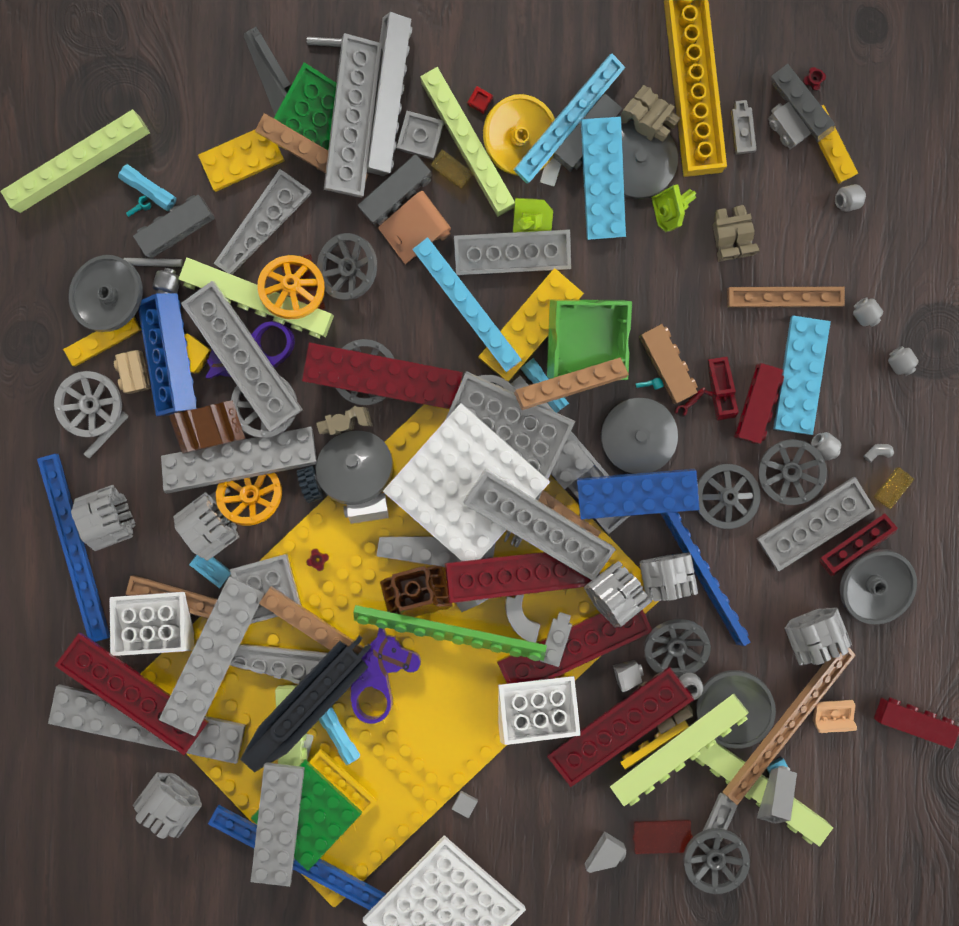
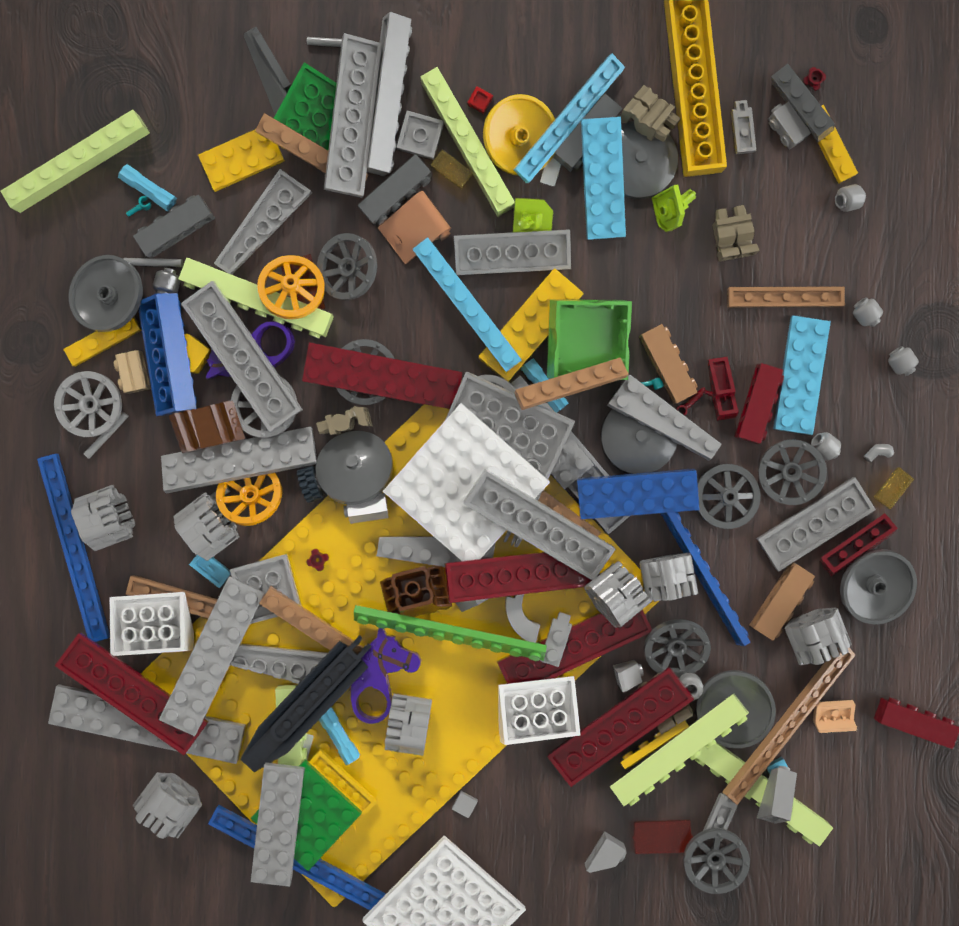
(408, 724): none -> light grey piece
(649, 409): none -> light grey wing
(782, 600): none -> medium nougat brick

